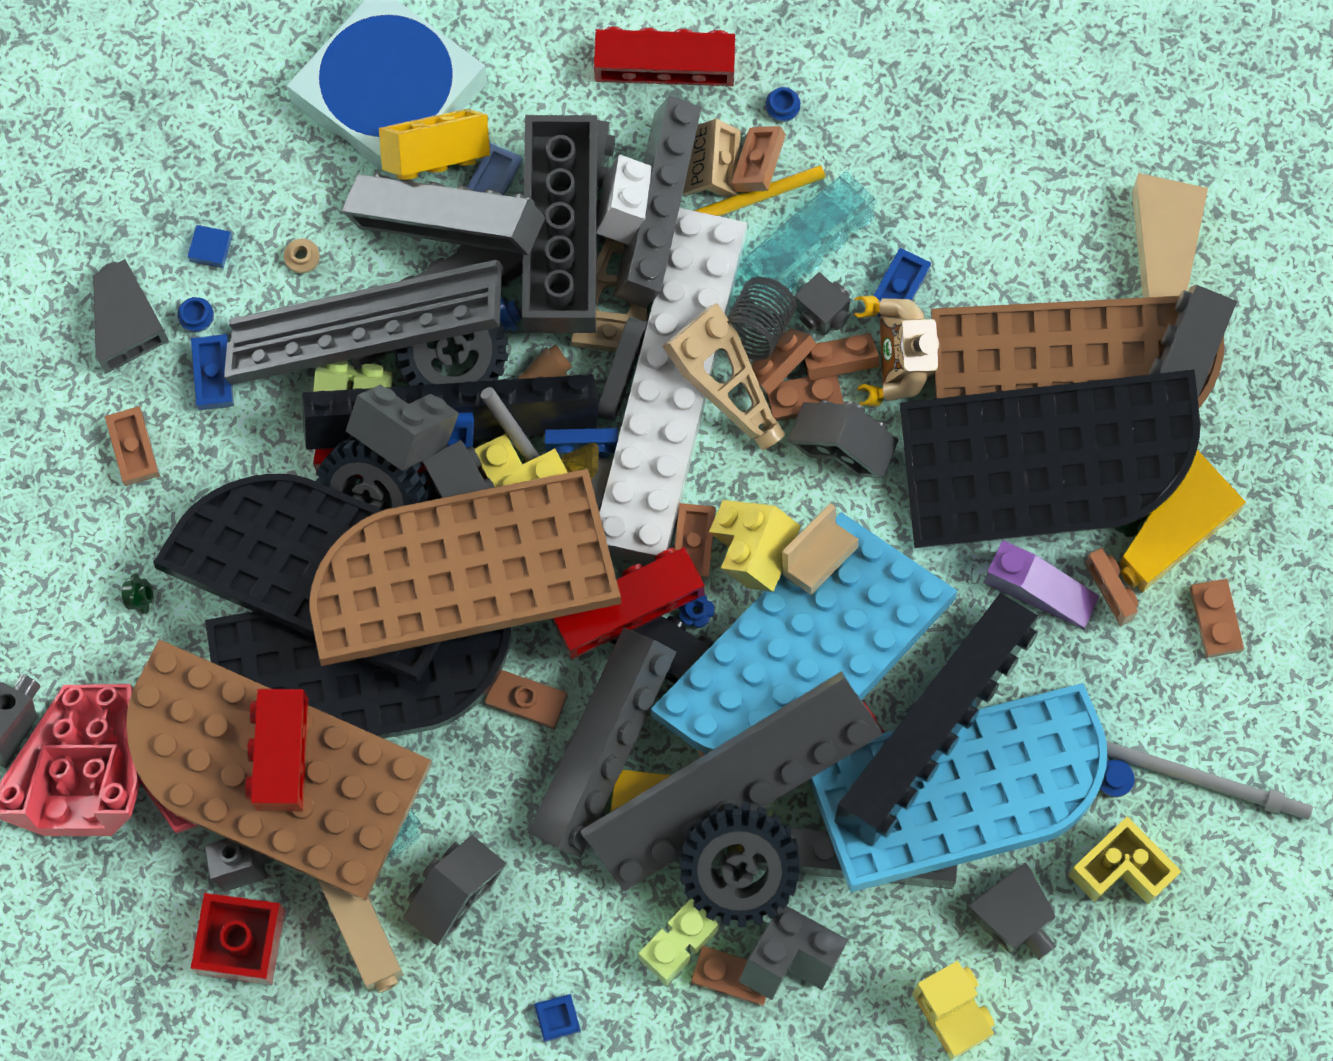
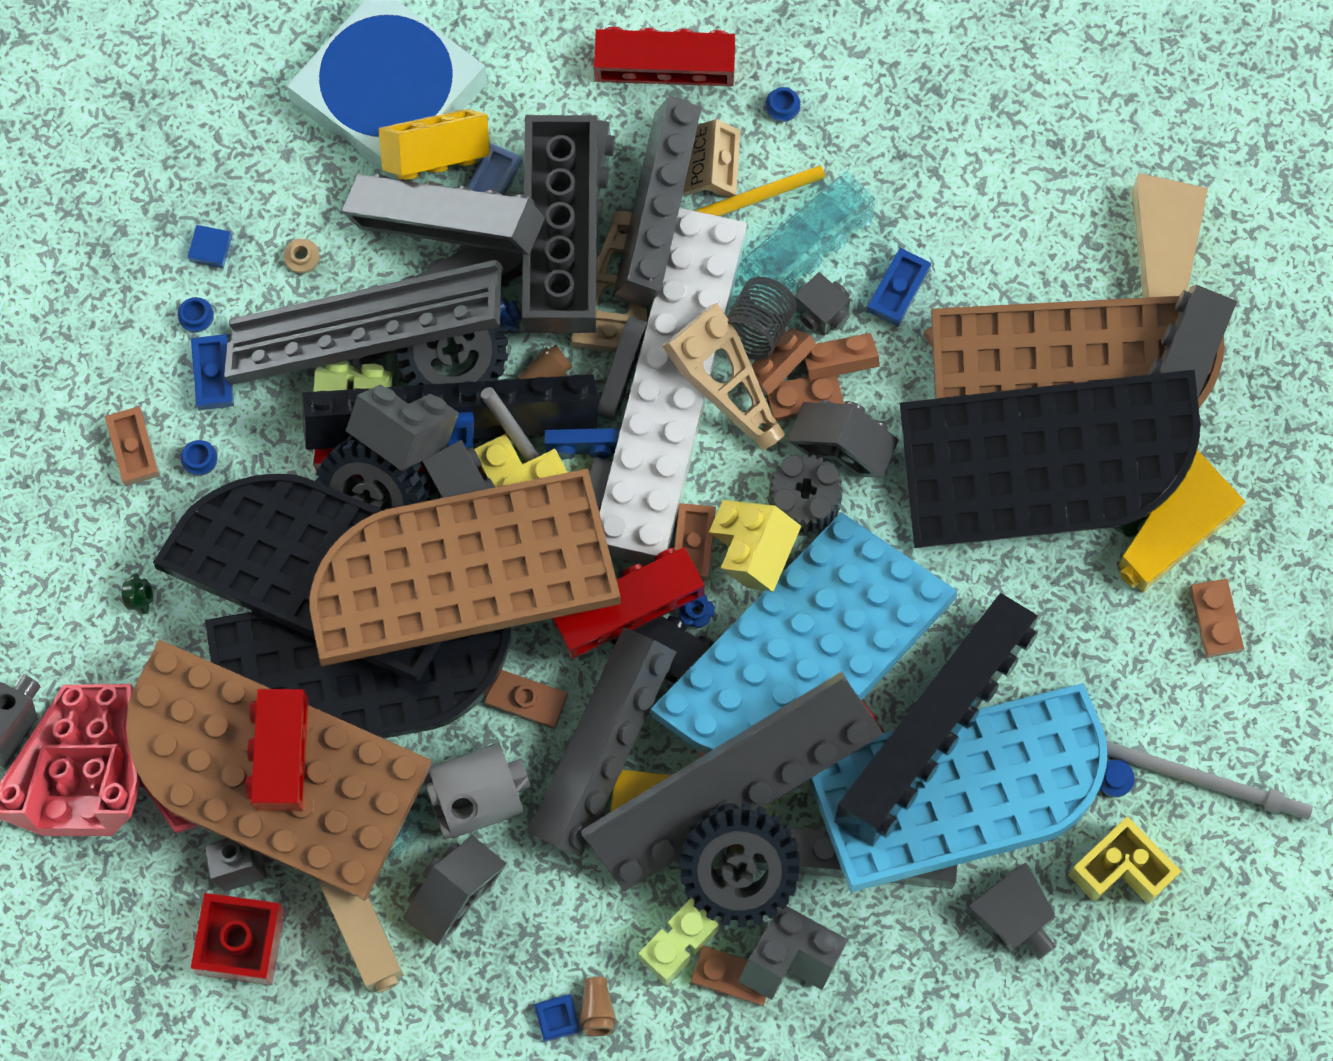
(123, 318): dark grey slope -> none
(199, 457): none -> blue plate
(476, 790): none -> light grey cylinder
(582, 458): clear yellow slope -> none
(597, 1009): none -> medium nougat cone
(623, 199): white brick -> none
(758, 159): nougat plate -> none
(808, 475): none -> dark grey brick
(817, 551): tan panel -> none
(907, 348): tan torso -> none
(952, 1011): light yellow brick -> none
(1040, 585): medium lavender slope -> none
(1106, 576): nougat plate -> none

